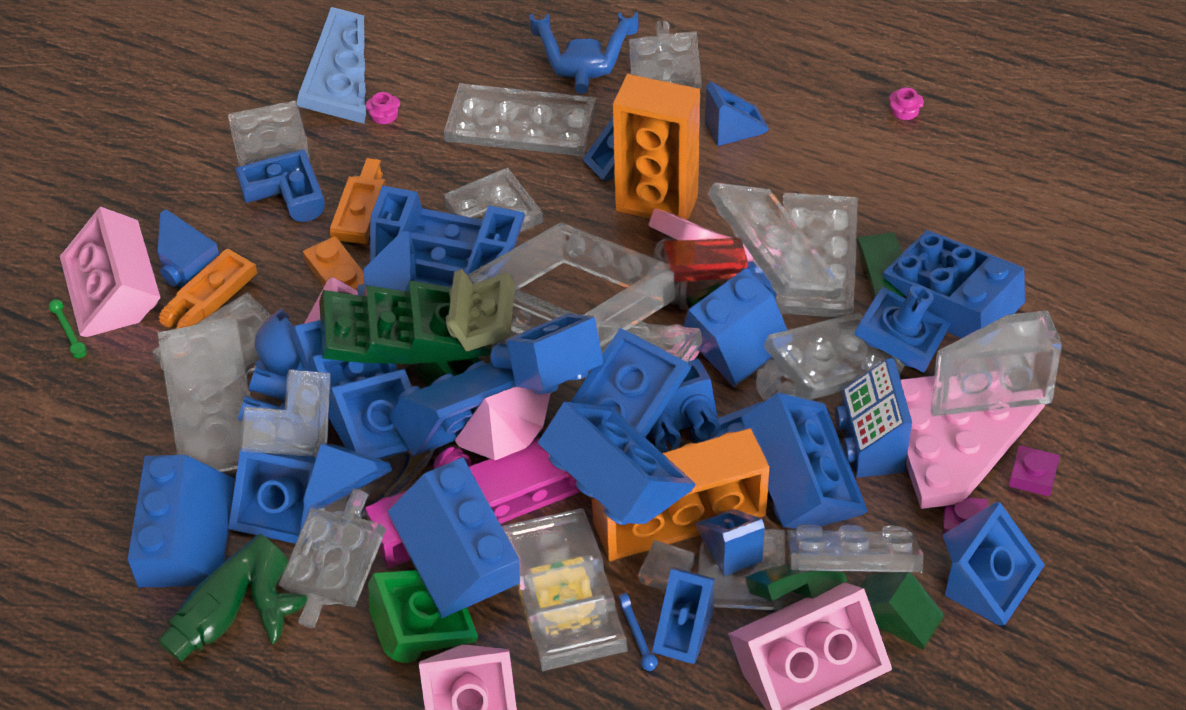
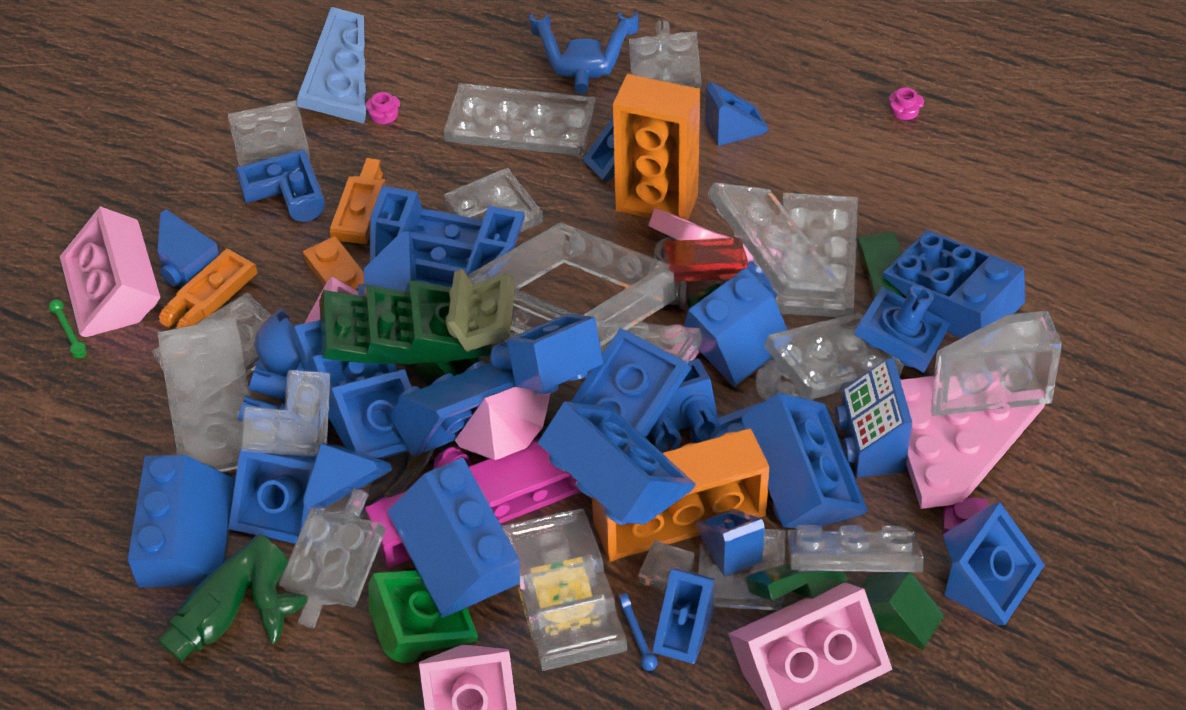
(1034, 470): magenta plate -> none

